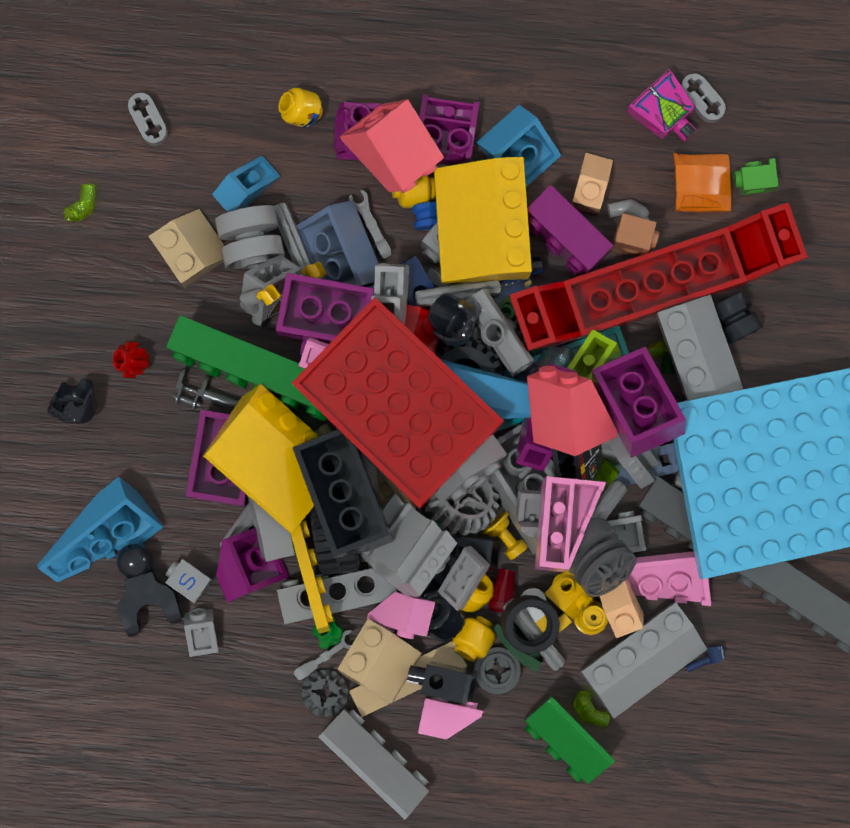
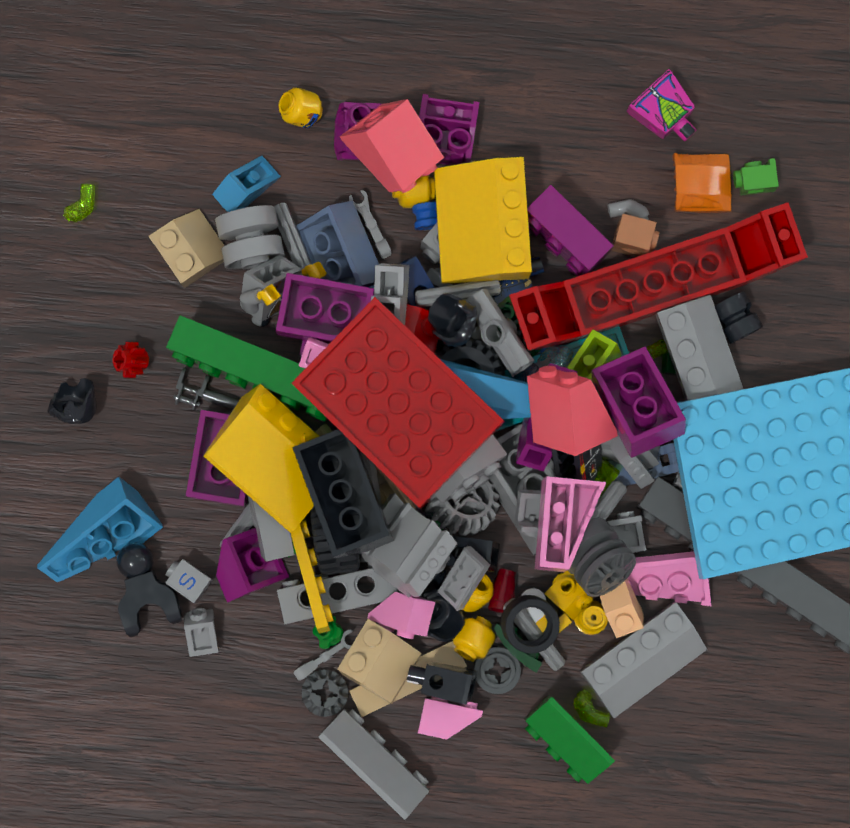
(153, 116): light grey beam -> none
(499, 527): yellow piece -> none
(521, 136): dark azure slope -> none
(592, 184): light nougat slope -> none
(708, 94): light grey beam -> none
(715, 655): dark blue hand -> none

